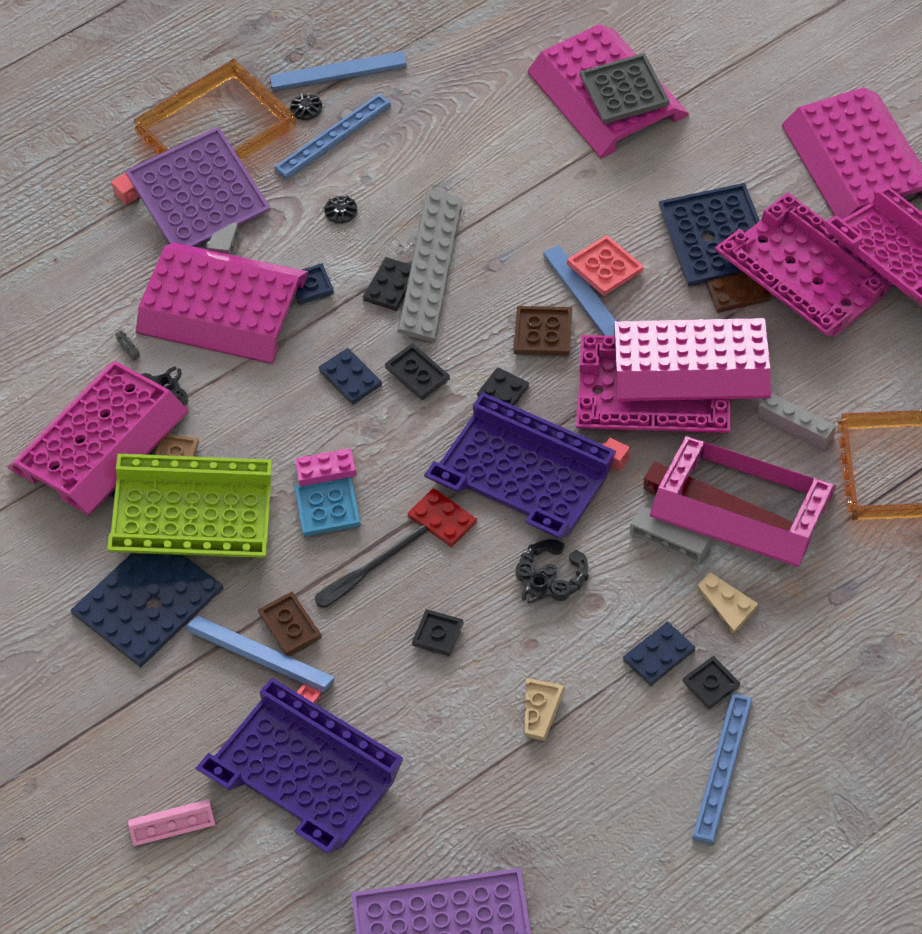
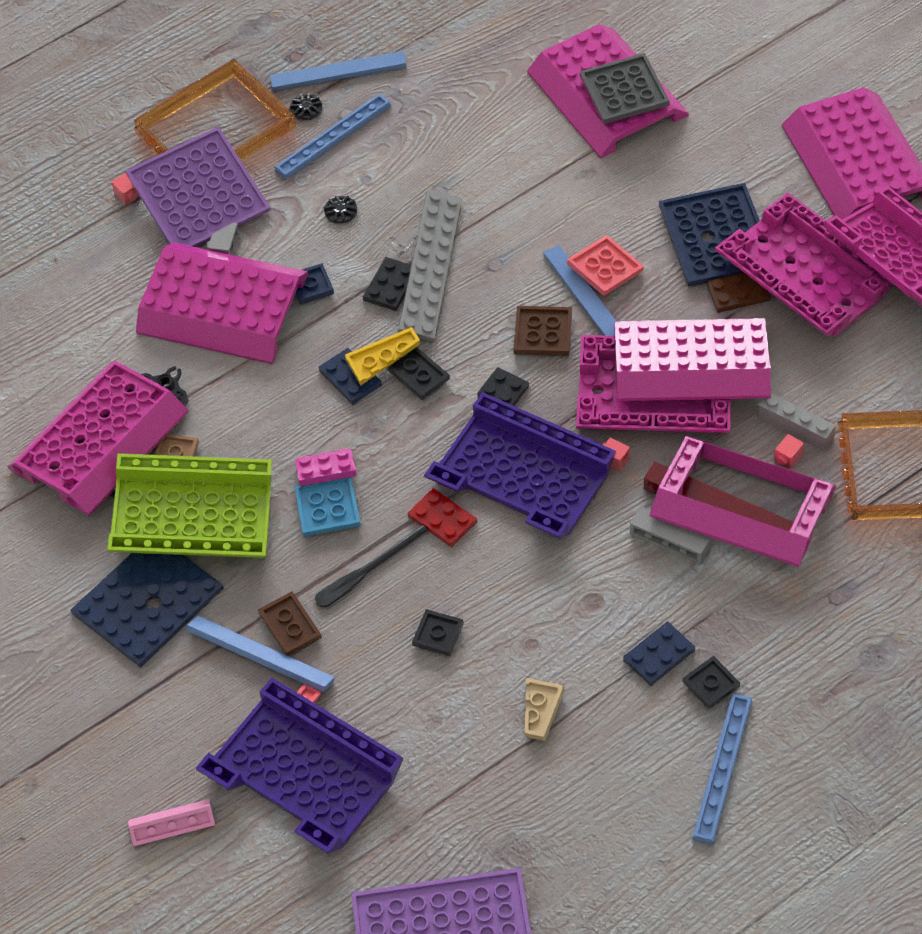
(127, 344): dark grey axle -> none
(379, 355): none -> yellow wing
(542, 582): black piece -> none
(728, 602): tan wing -> none
(788, 451): none -> coral brick

